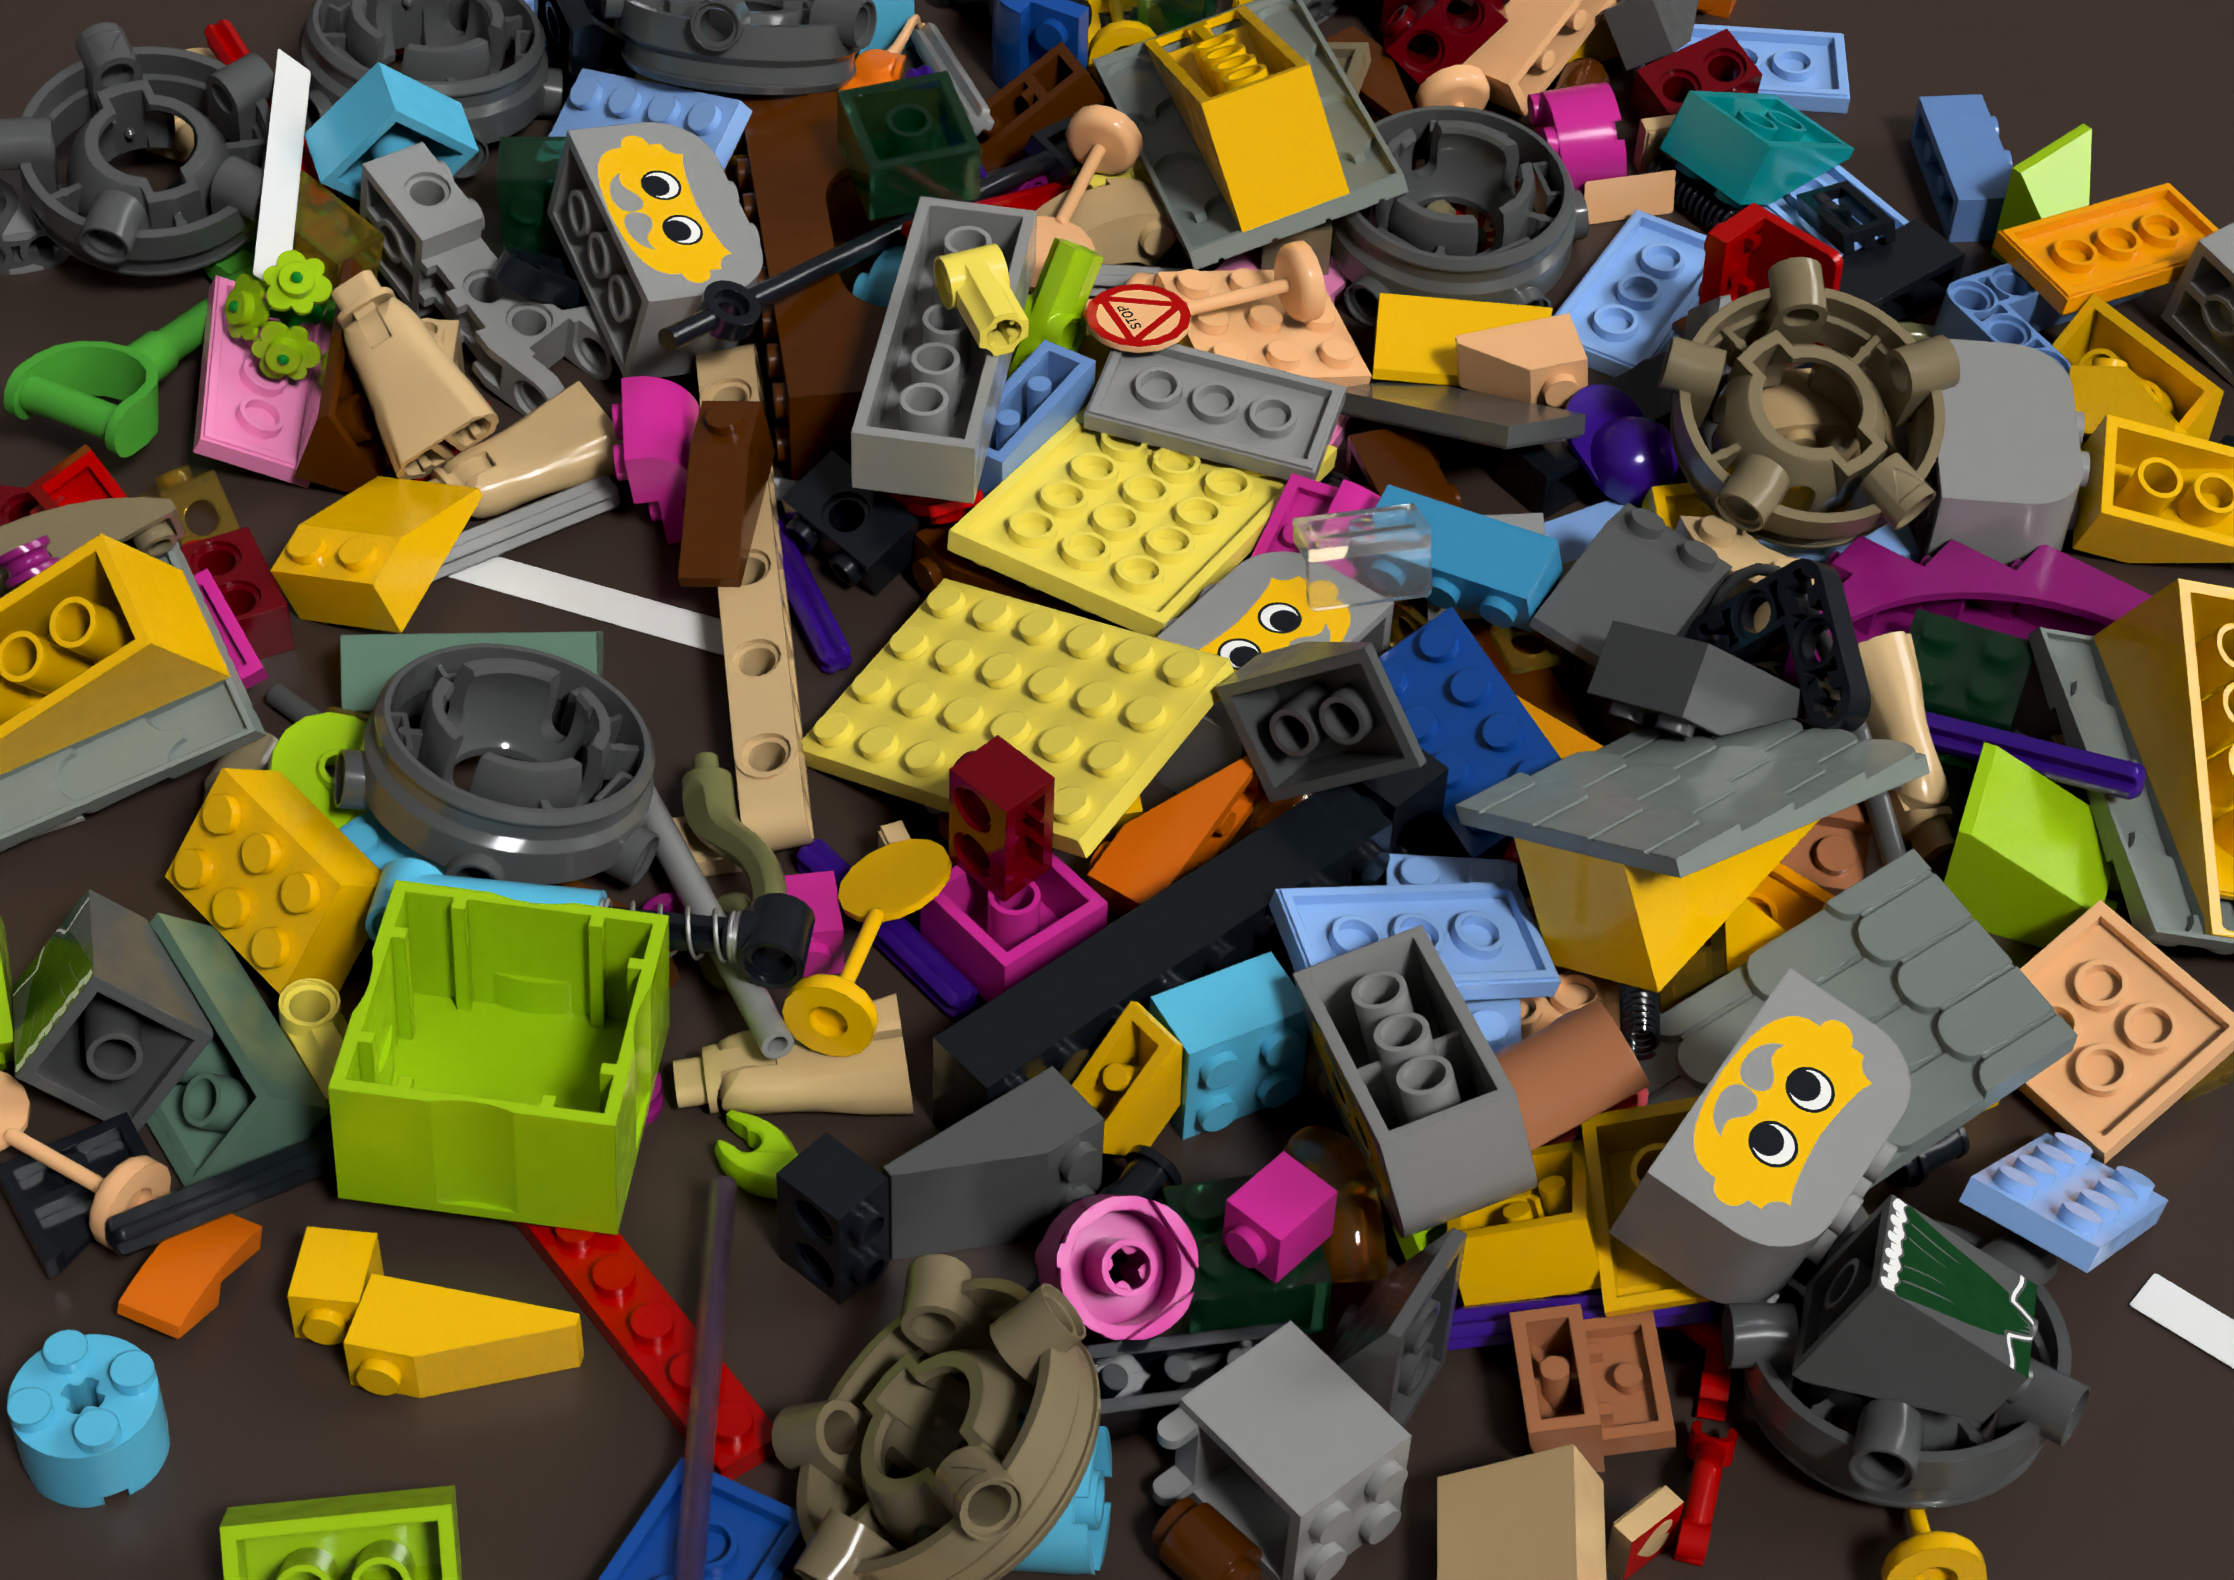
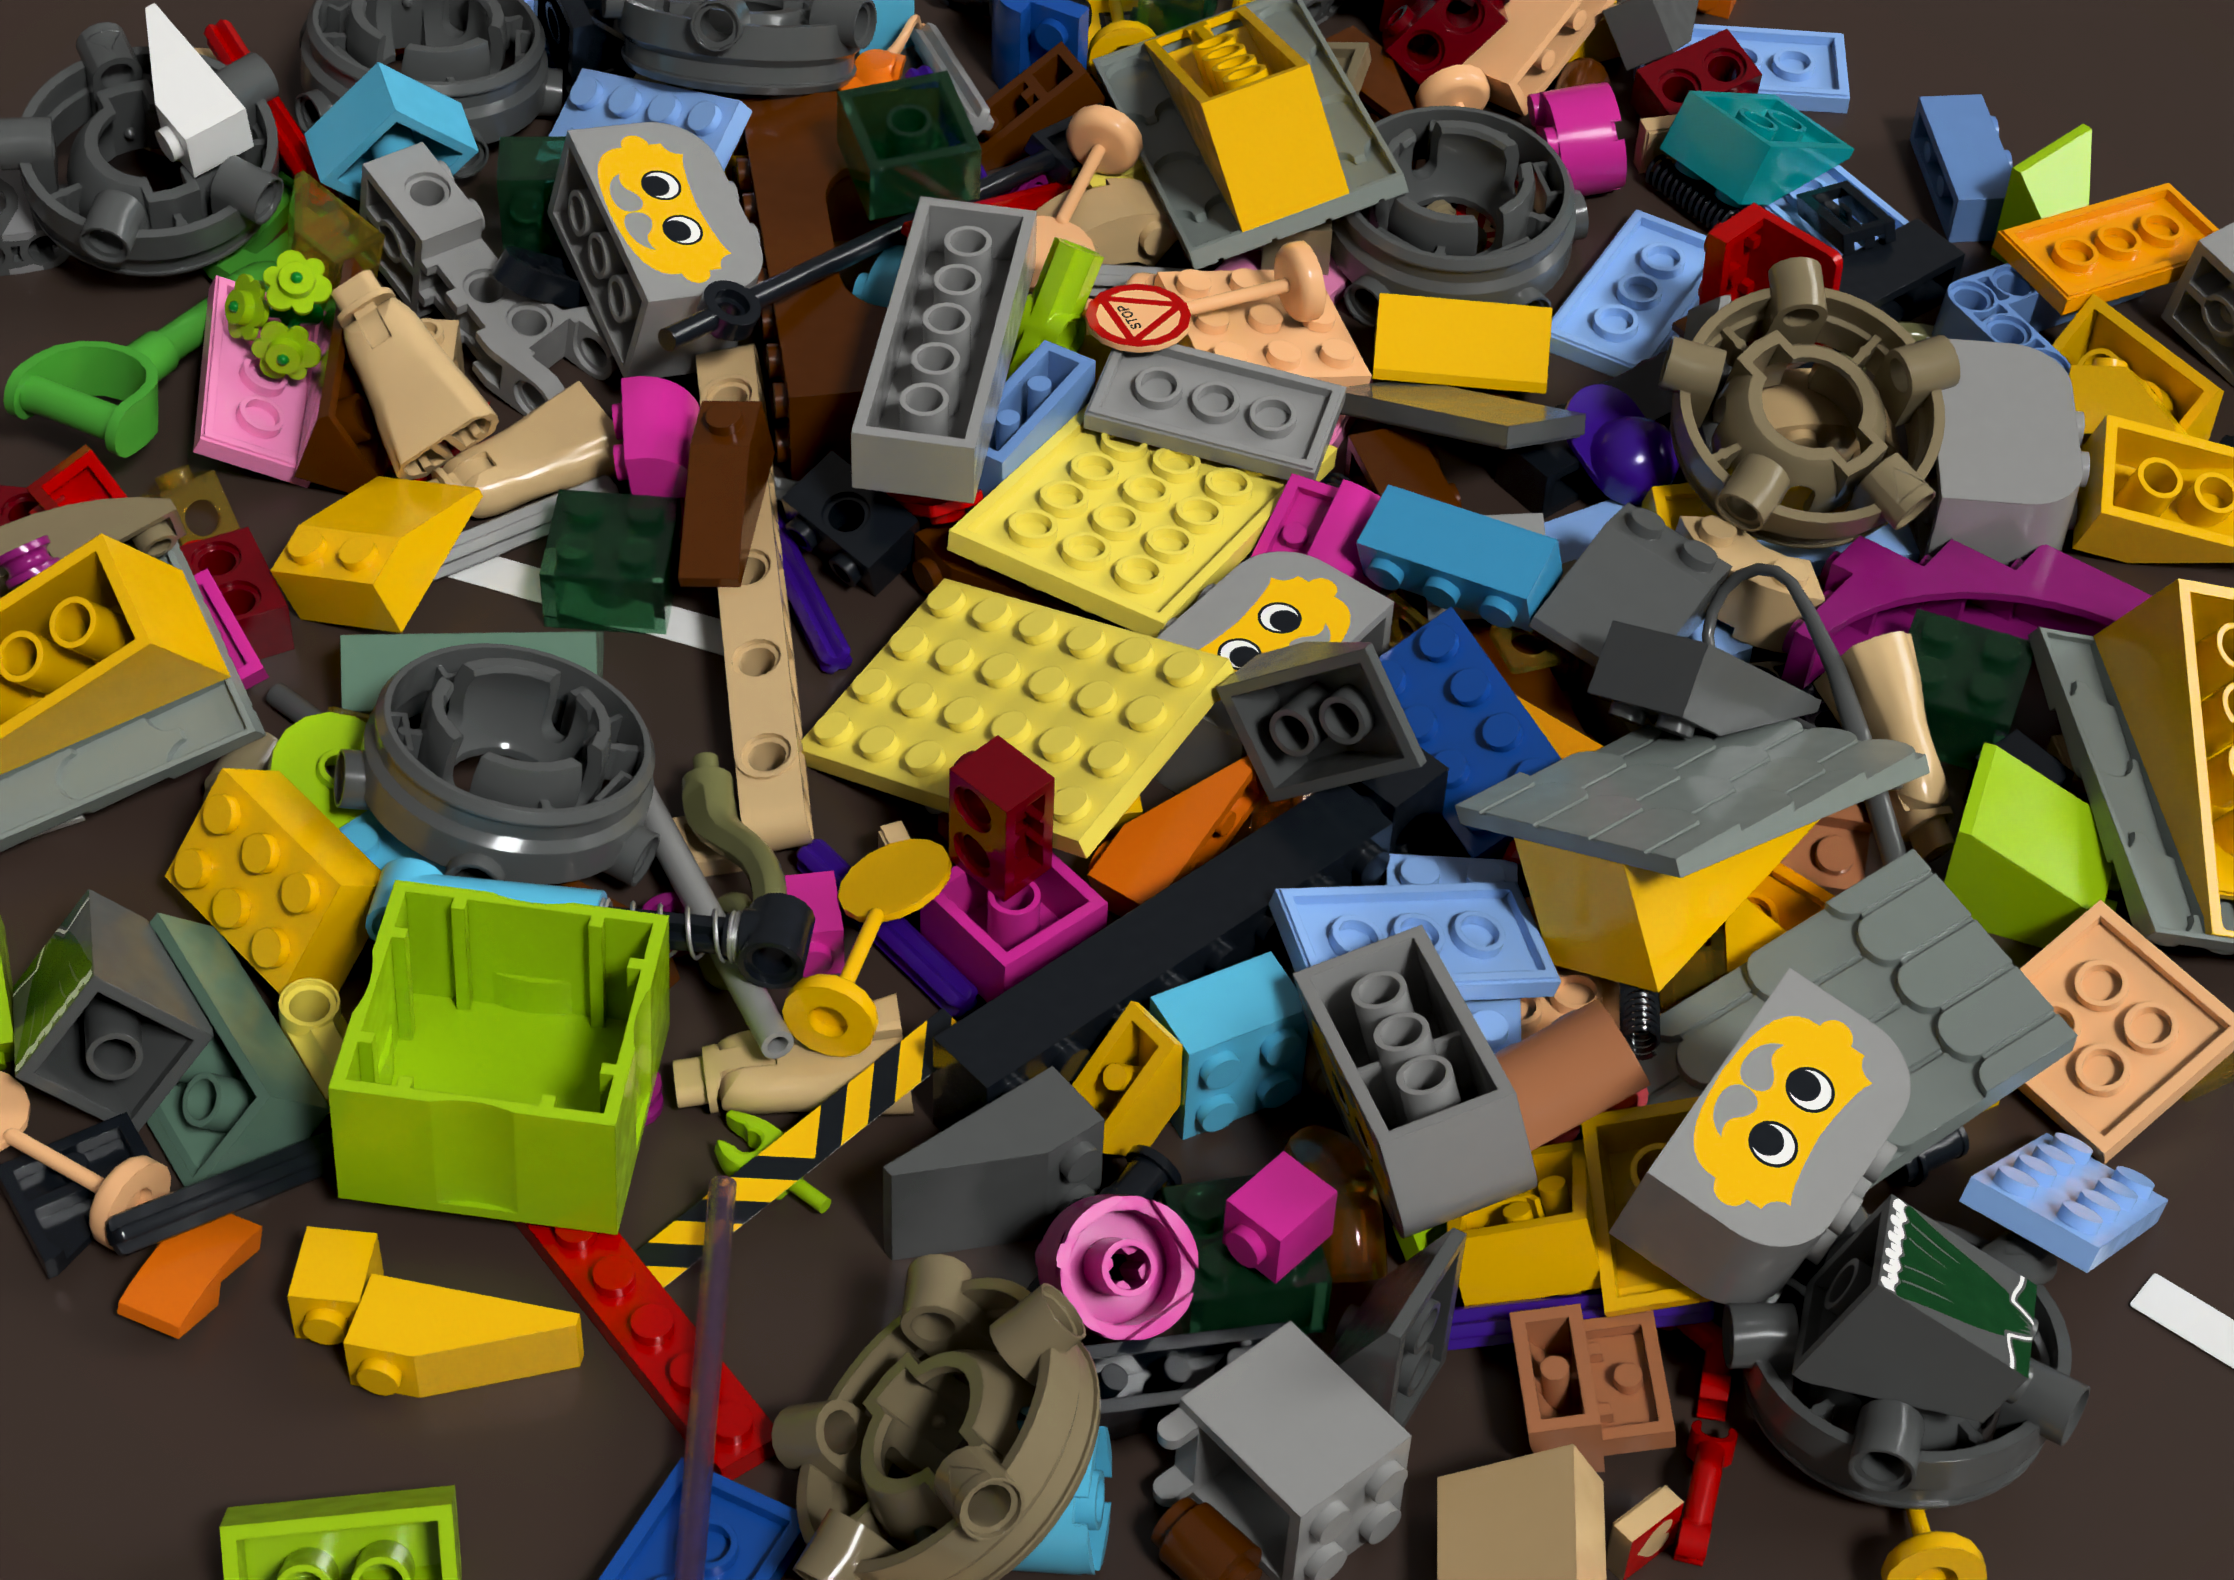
(88, 1418): medium azure brick -> none
(195, 109): none -> white slope
(282, 162): white sticker -> none
(611, 562): none -> clear green brick
(802, 1147): none -> sticker
(833, 1218): black brick -> none
(980, 289): light yellow piece -> none
(1365, 556): clear panel -> none
(1524, 361): light nougat slope -> none
(1620, 196): light nougat sticker -> none
(1800, 624): black beam -> none
(2050, 759): dark purple axle -> none

